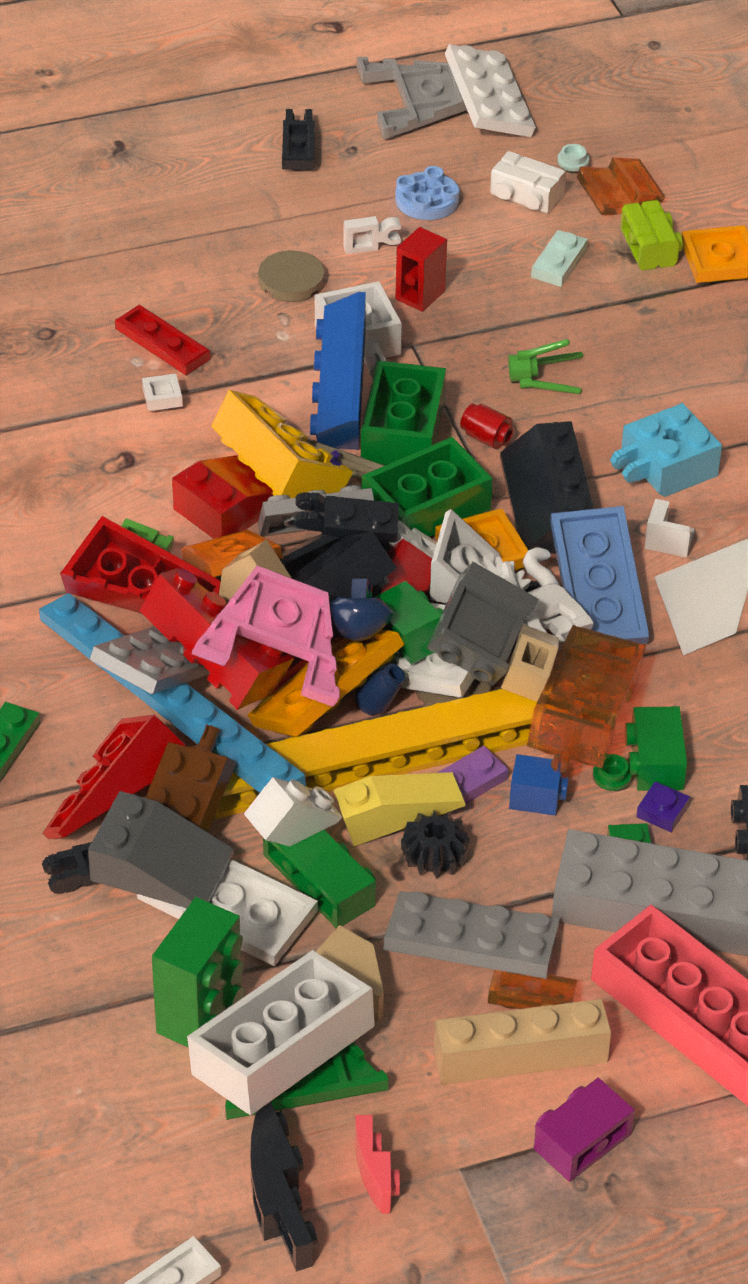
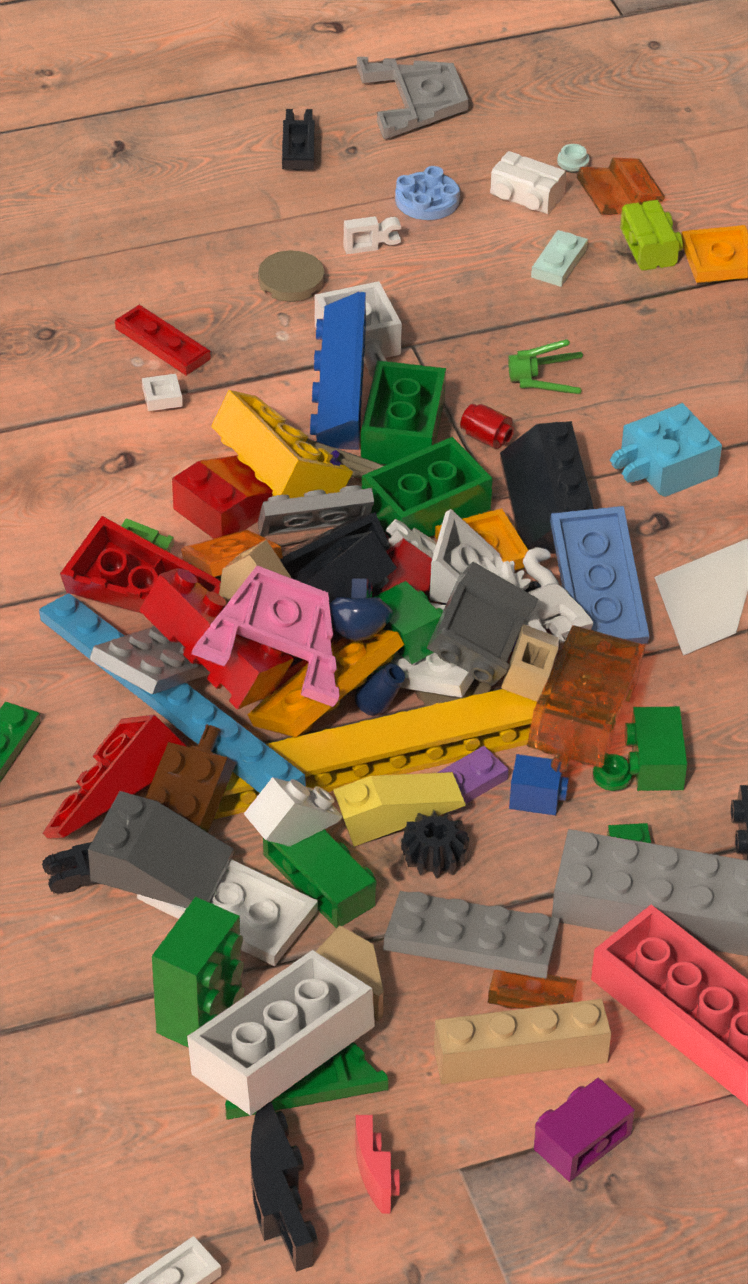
(347, 516): black hinge -> none
(421, 269): red brick -> none
(489, 90): white plate -> none
(663, 806): dark purple plate -> none
(667, 536): white panel -> none

